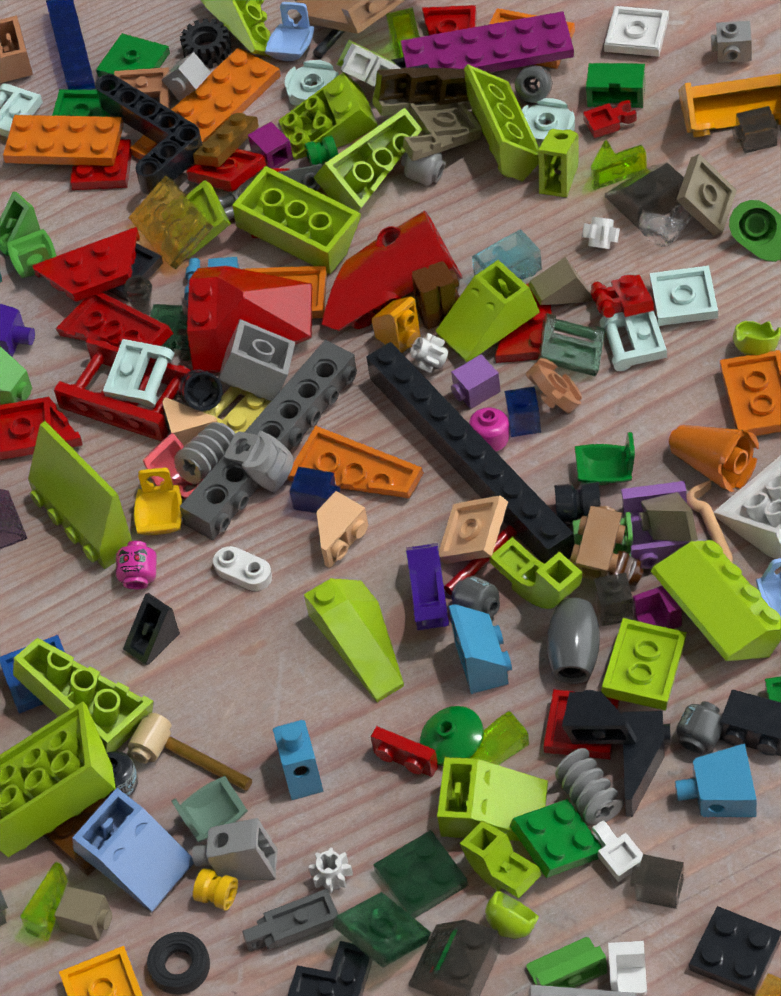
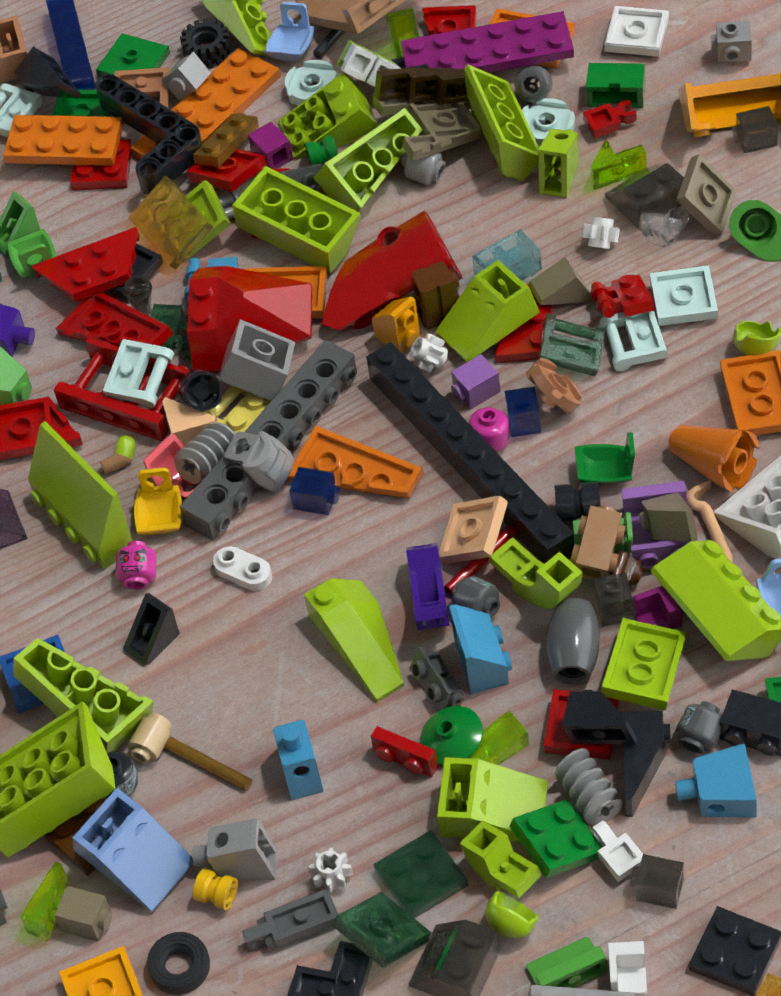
(44, 75): none -> black slope
(122, 456): none -> arm
(211, 807): sand green piece -> none
(339, 526): light nougat slope -> none
(428, 671): none -> dark grey hinge

